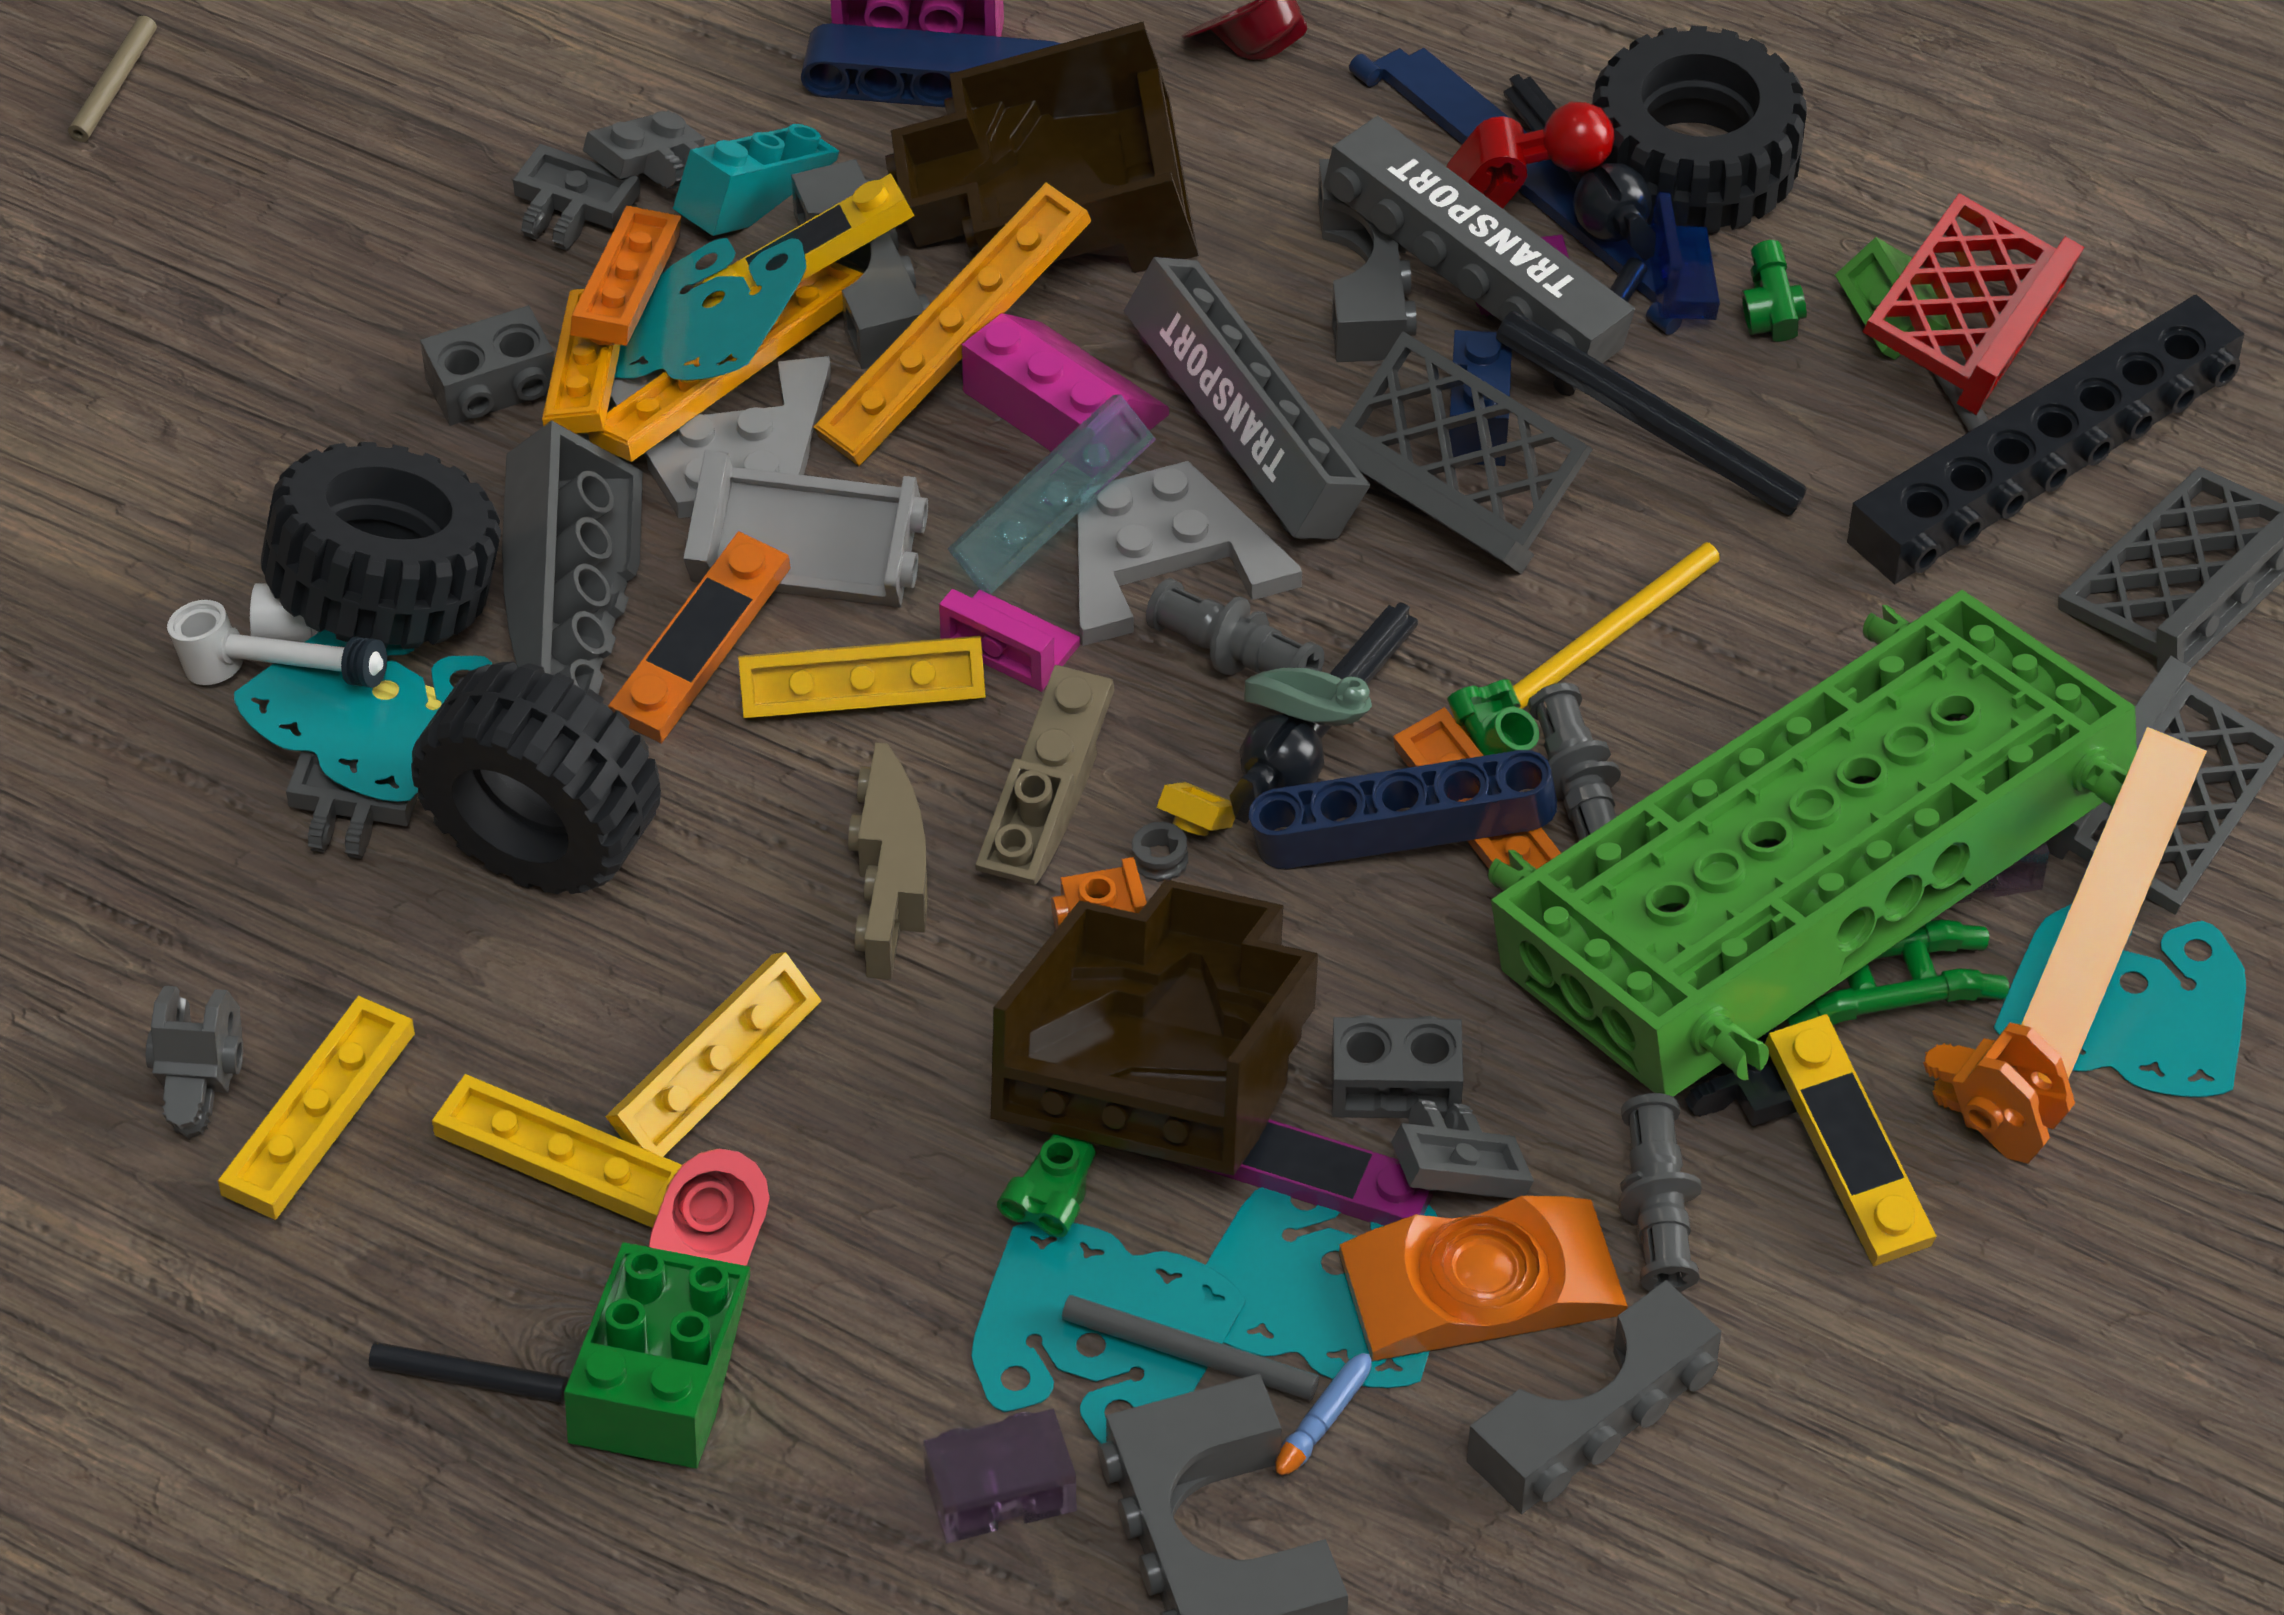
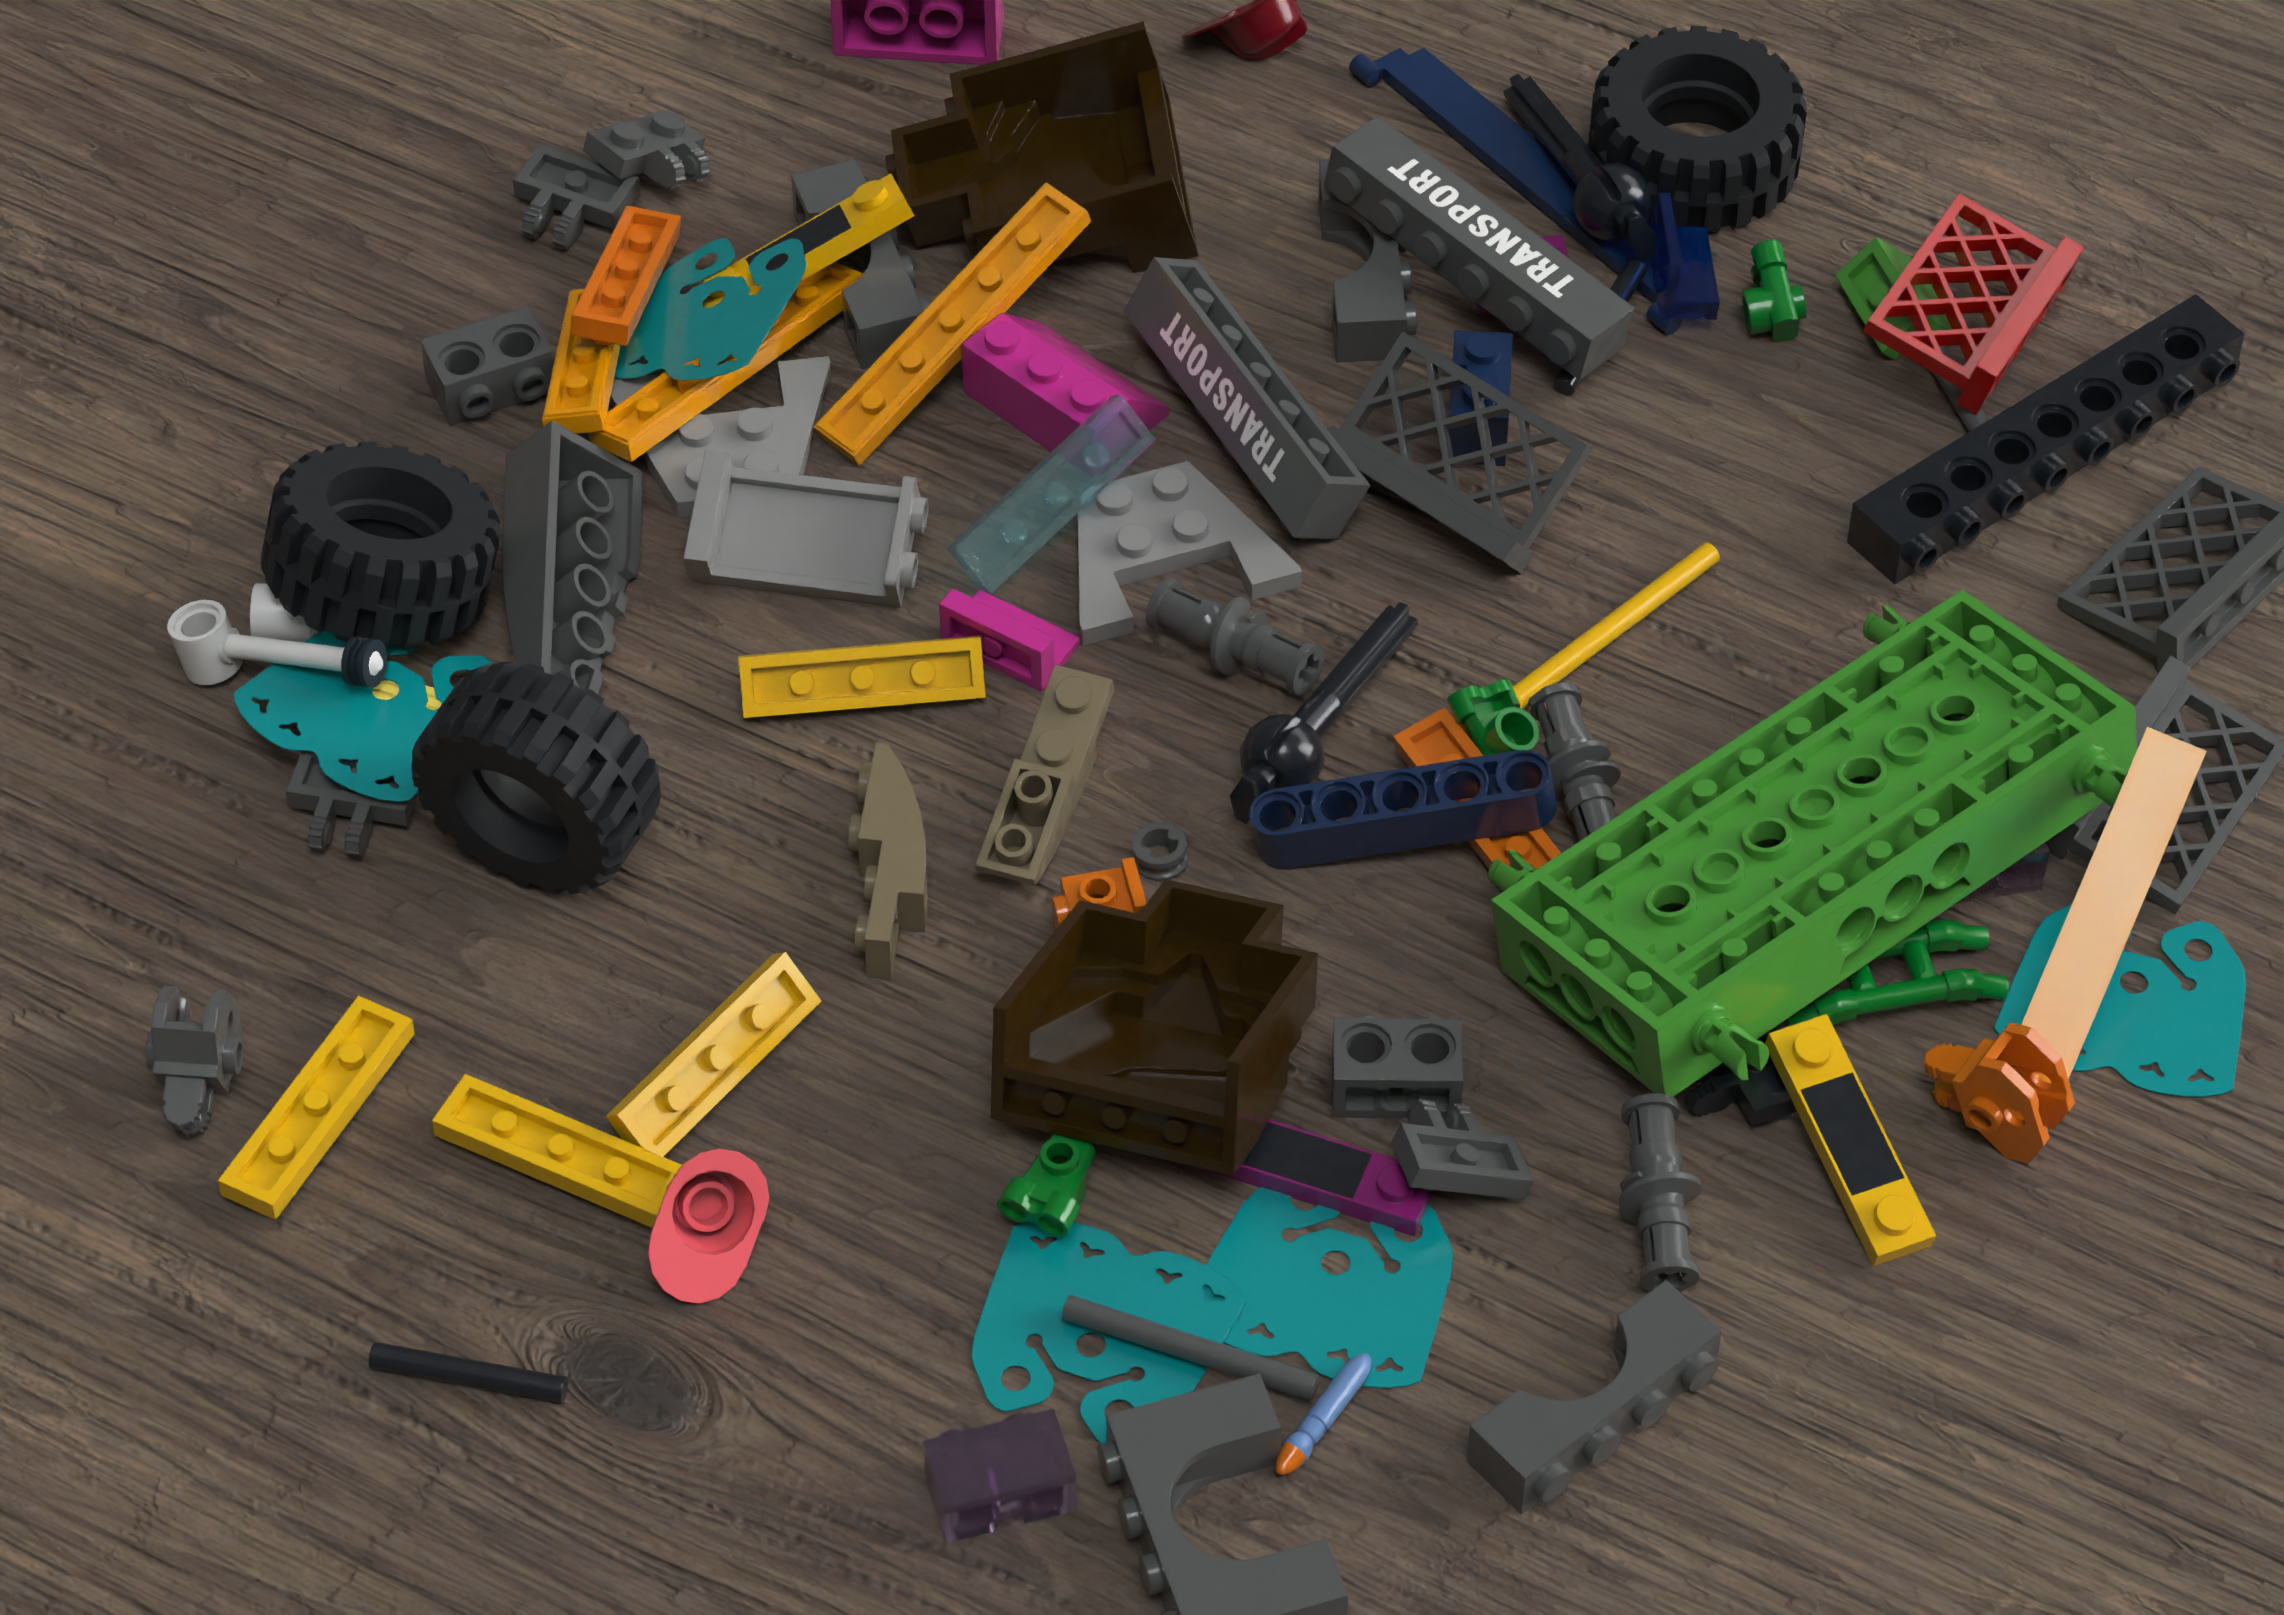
(112, 79): dark tan piece -> none
(656, 1355): green slope -> none
(700, 636): orange plate -> none
(747, 177): teal slope -> none
(898, 63): dark blue beam -> none
(1196, 808): yellow plate -> none
(1310, 695): sand green arm -> none
(1481, 1275): orange slope -> none
(1498, 149): red beam -> none
(1651, 412): black axle -> none

